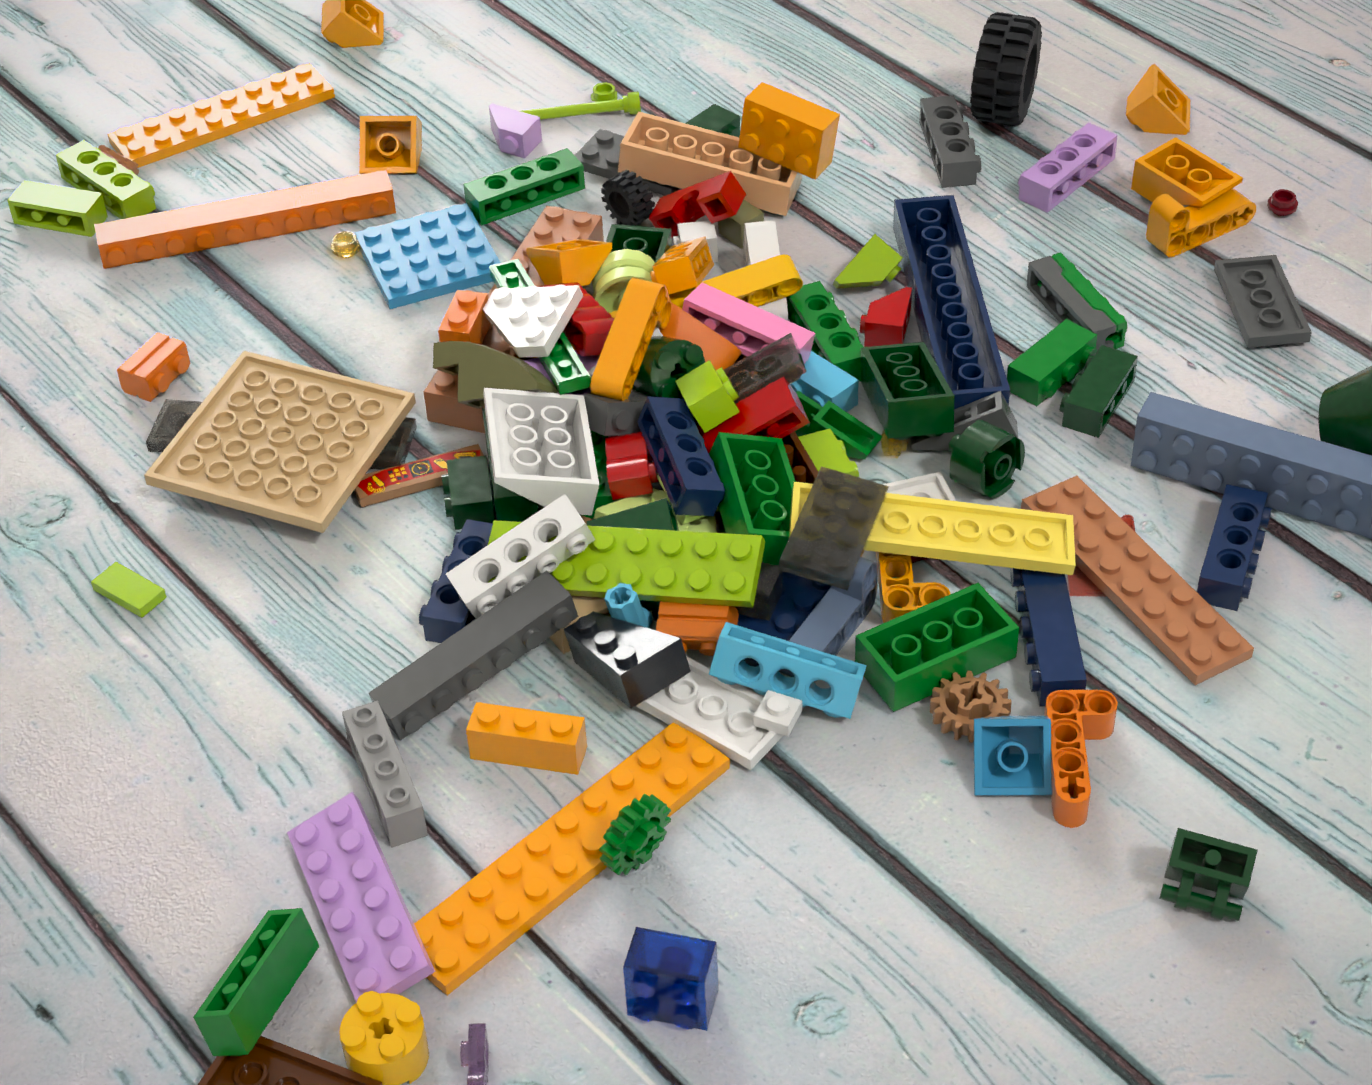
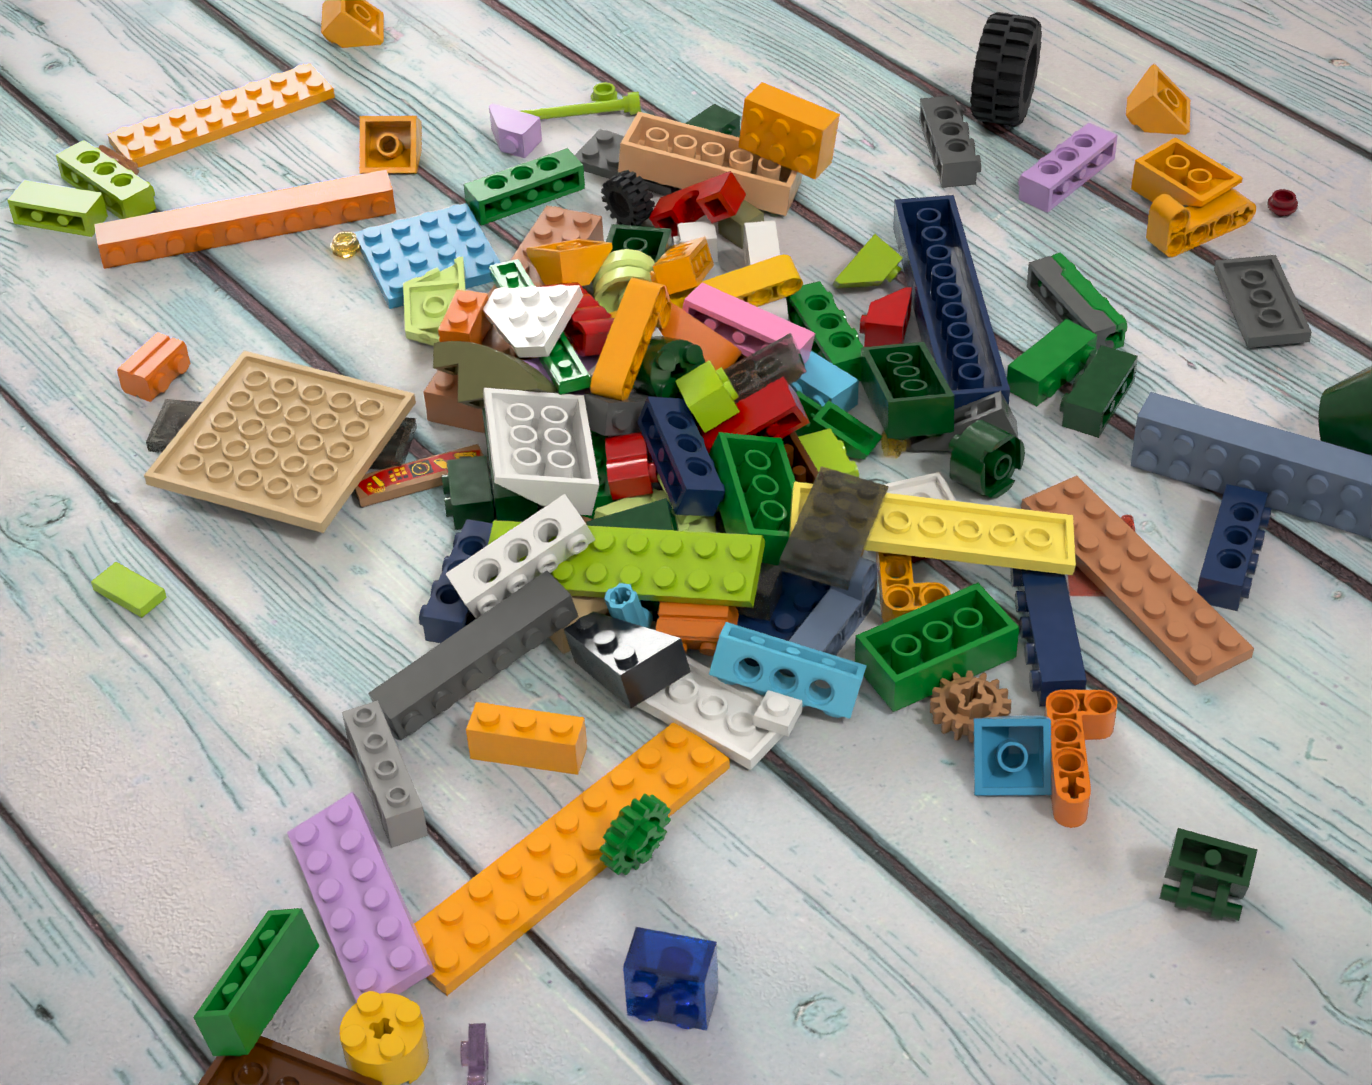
(429, 299): none -> yellowish green wing

